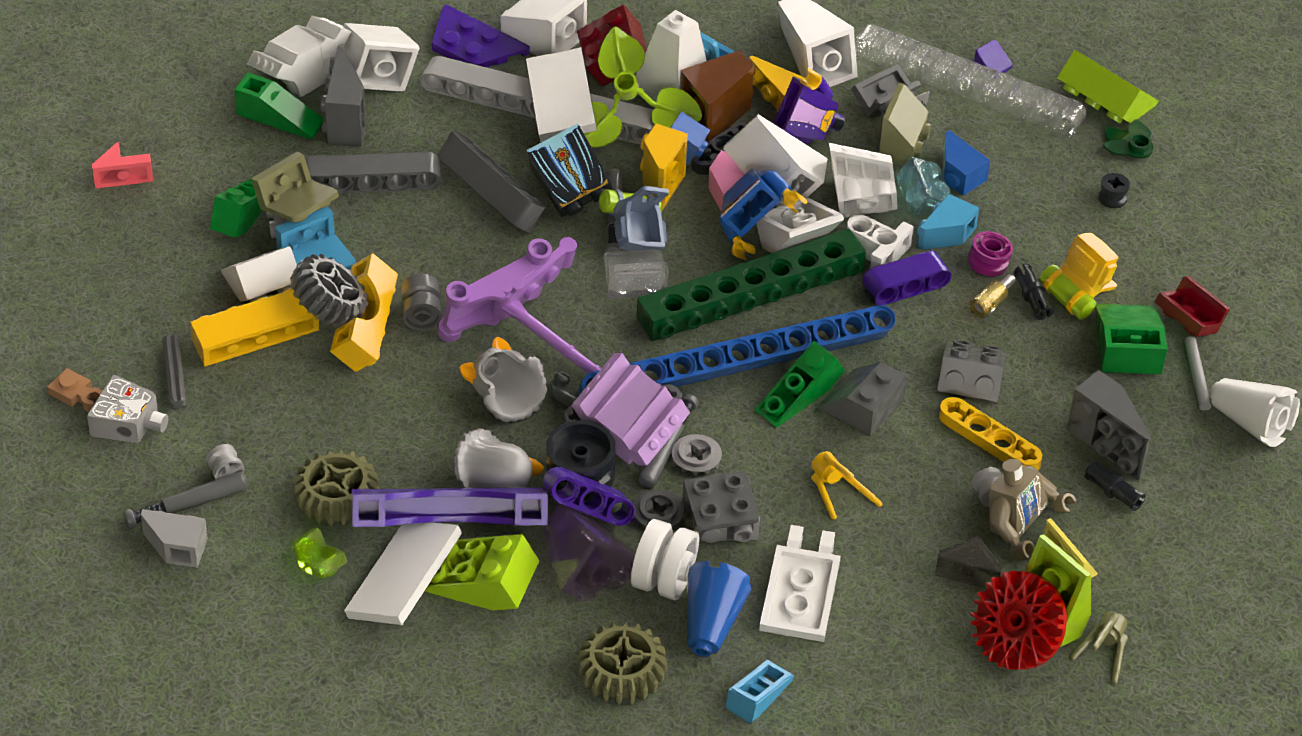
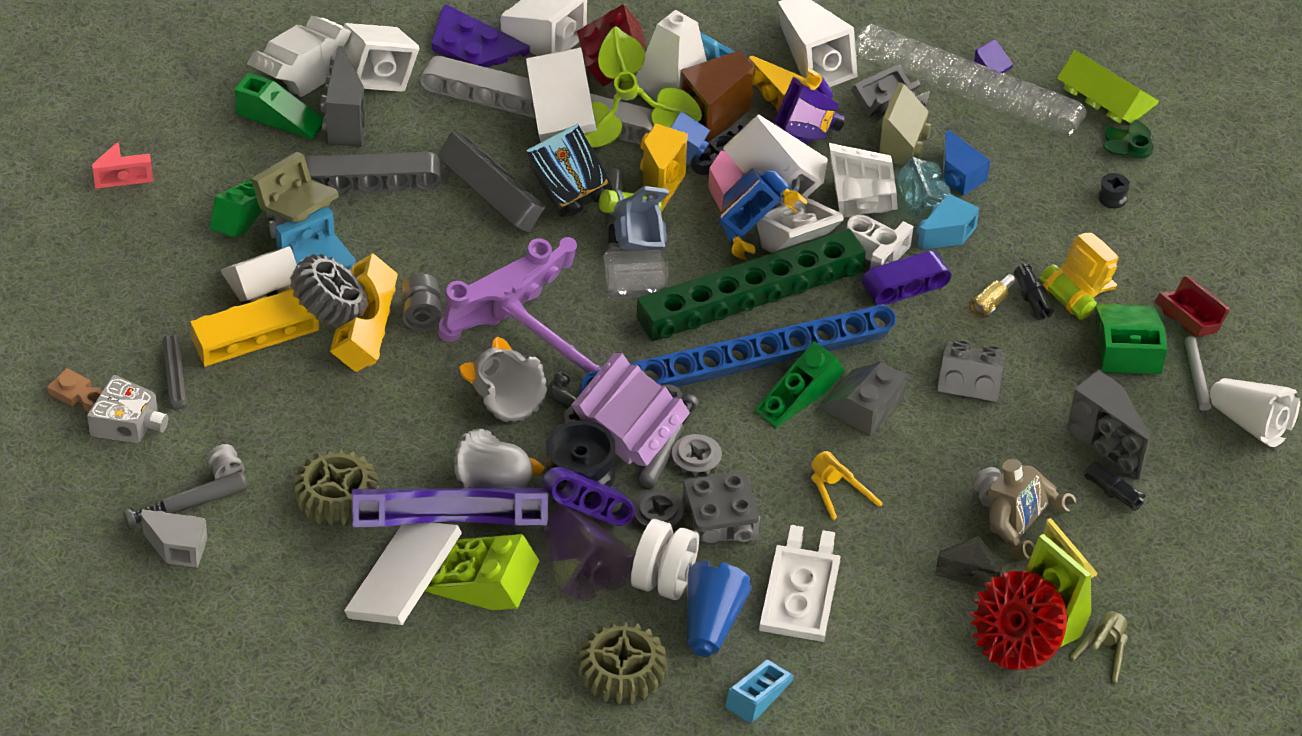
(316, 556): clear neon green bracket -> none
(990, 253): magenta wheel -> none
(993, 432): yellow beam -> none

